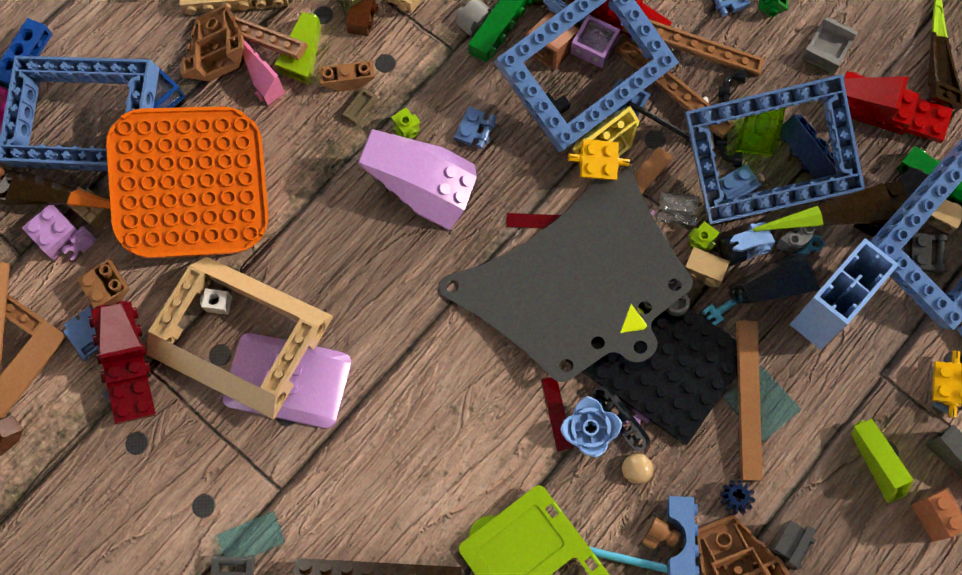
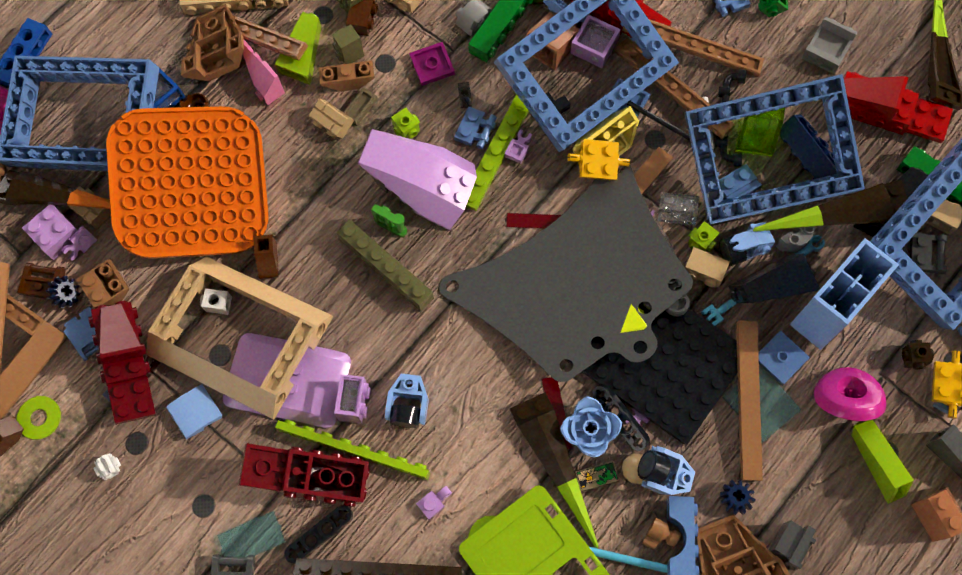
(37, 286): none -> reddish brown plate
(51, 423): none -> lime gear
(58, 296): none -> dark blue gear
(107, 466): none -> white gear
(194, 411): none -> light blue slope
(195, 100): none -> reddish brown hair
(266, 256): none -> reddish brown slope
(305, 474): none -> dark red wedge
(317, 531): none -> black beam
(330, 118): none -> tan brick
(345, 446): none -> lime plate
(347, 45): none -> olive brick
(351, 399): none -> lavender piece
(385, 265): none -> olive brick
(389, 221): none -> bright green plate
(406, 415): none -> light blue piece
(432, 63): none -> magenta tile
(432, 503): none -> lavender plate
(464, 95): none -> clear smoke piece
(495, 152): none -> lime plate
(517, 148): none -> lavender plate
(542, 432): none -> dark brown plate
(597, 476): none -> tile
(659, 466): none -> piece
(781, 357): none -> medium blue plate
(850, 394): none -> dark pink hat
(917, 355): none -> dark brown brick

